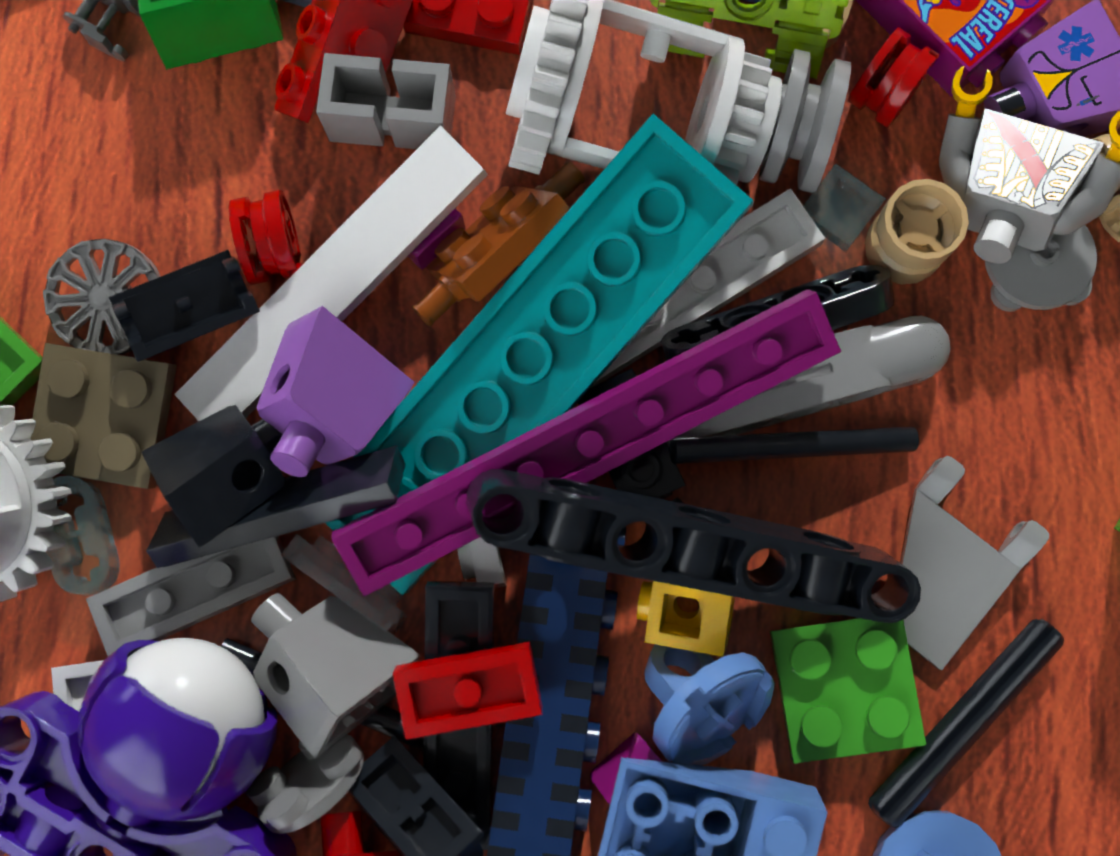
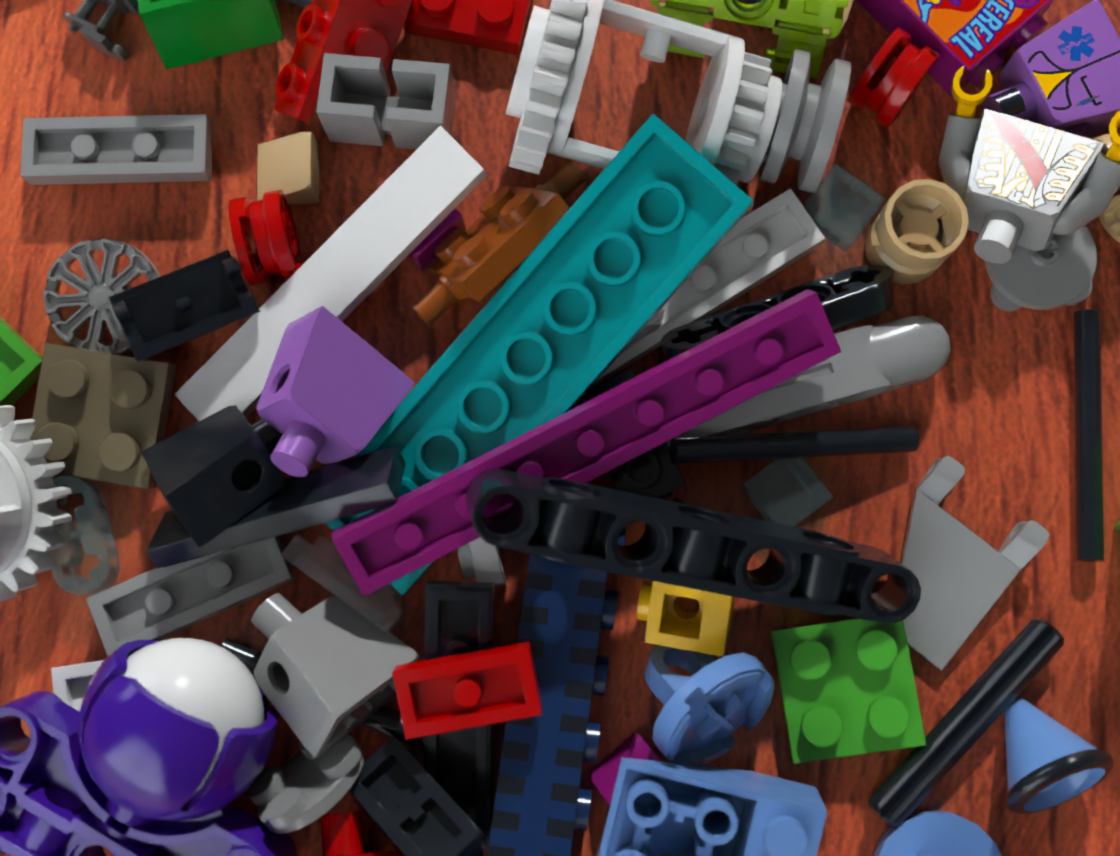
(117, 149): none -> light grey plate
(290, 166): none -> tan slope
(787, 491): none -> clear light blue tile
(1047, 760): none -> medium blue hat
(1088, 436): none -> black piece

